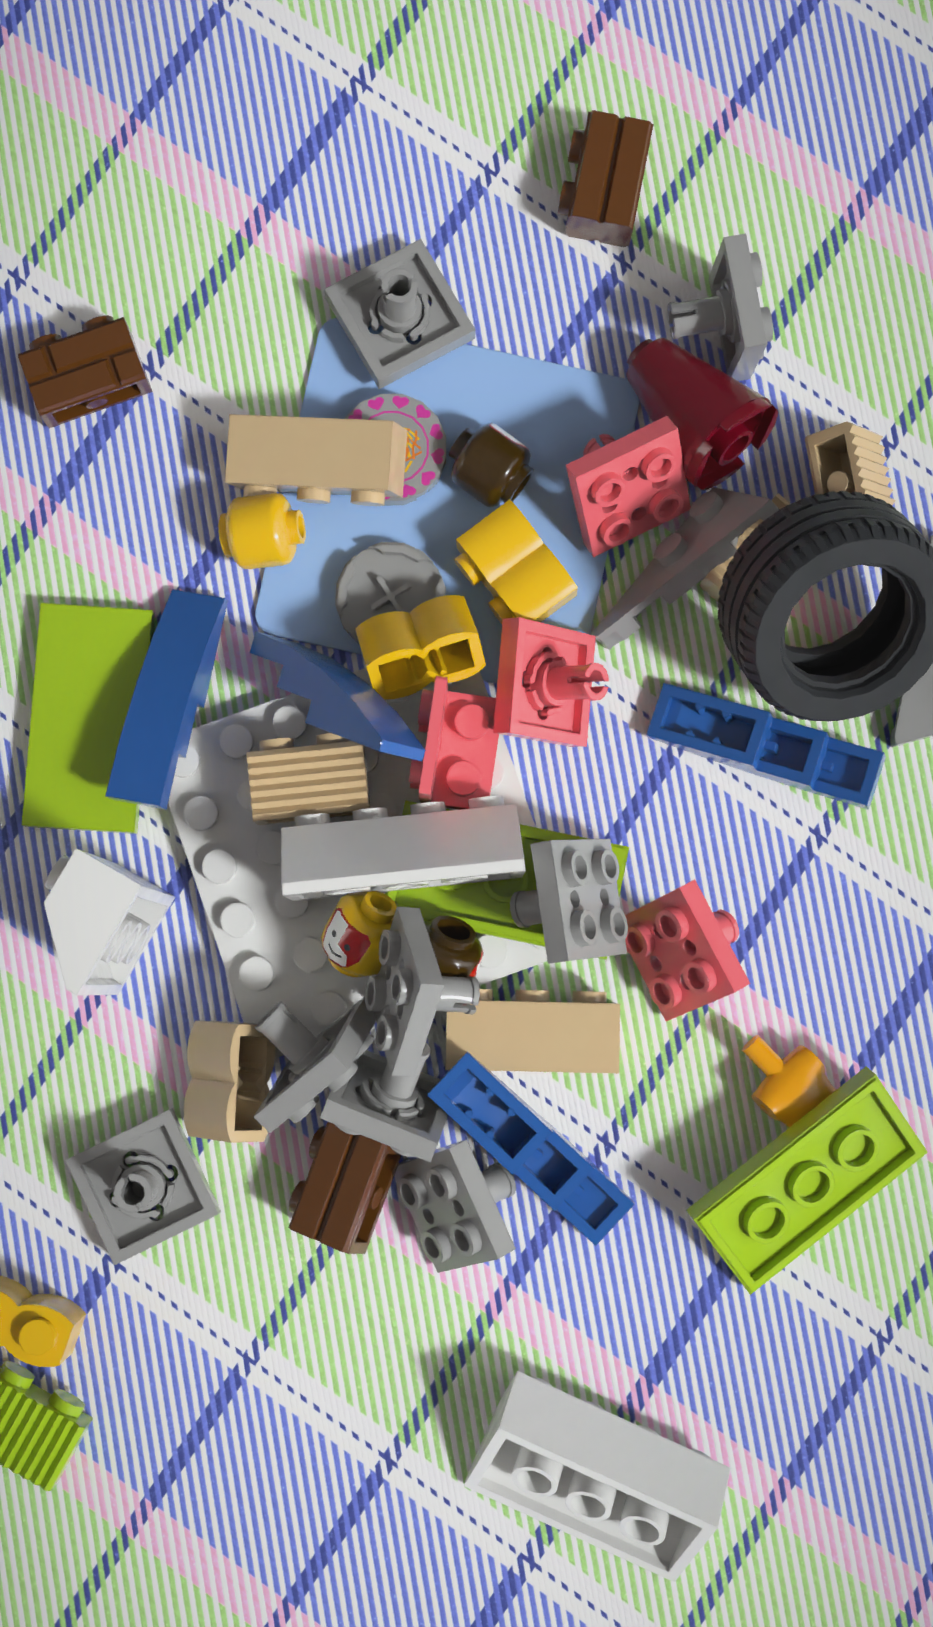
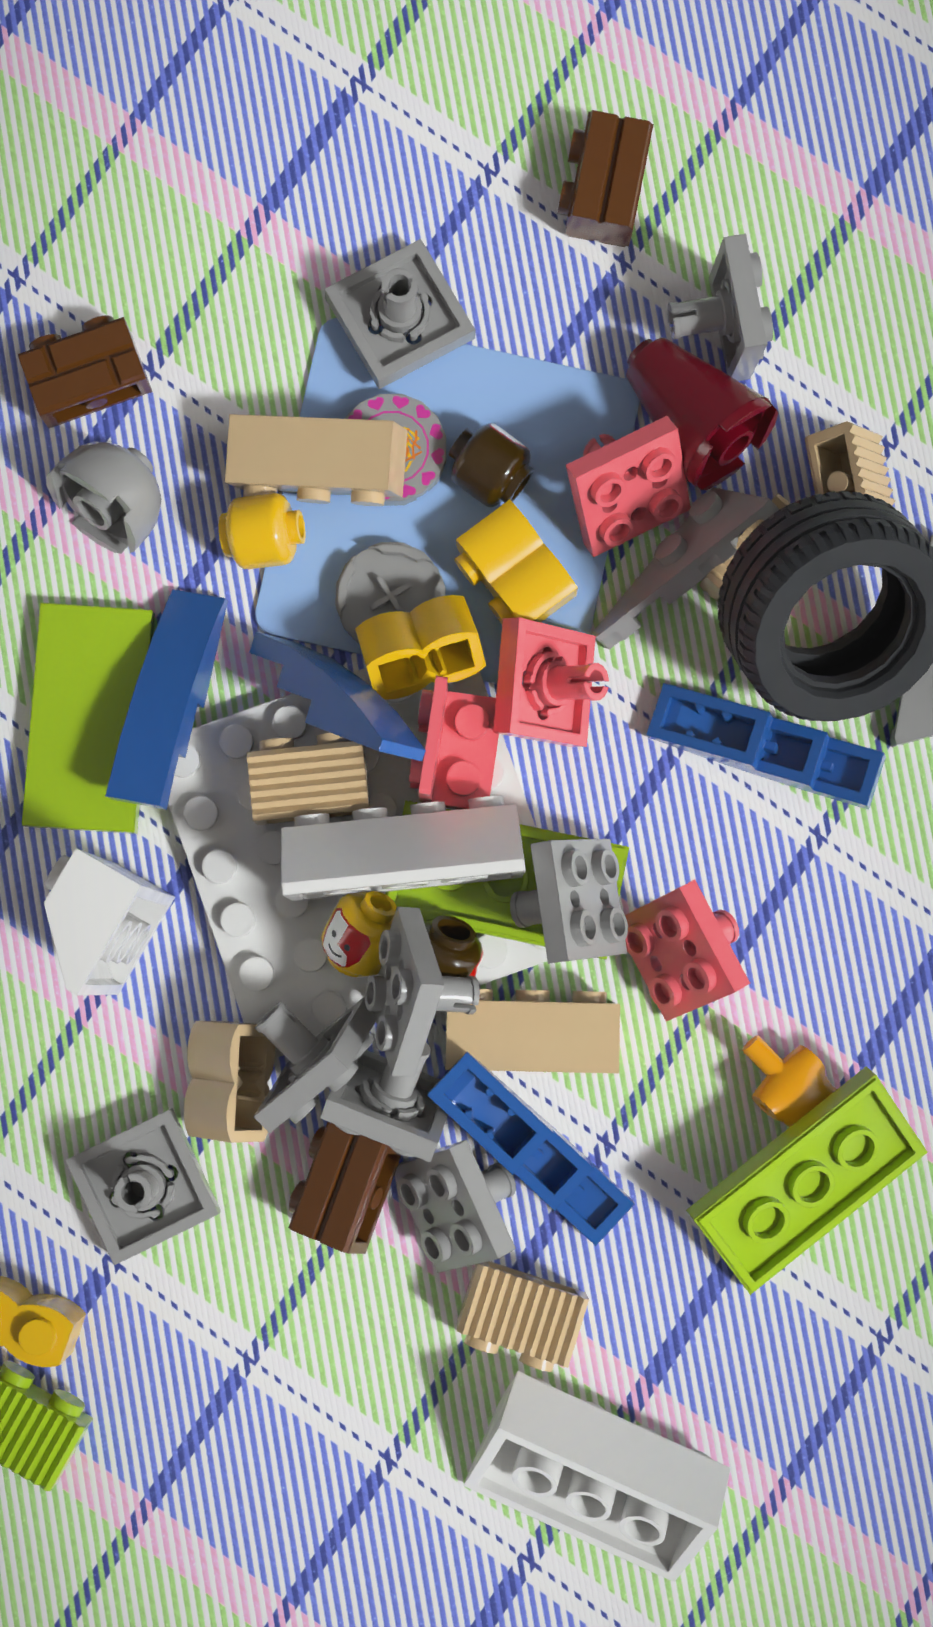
(109, 492): none -> light grey cylinder
(521, 1315): none -> tan brick

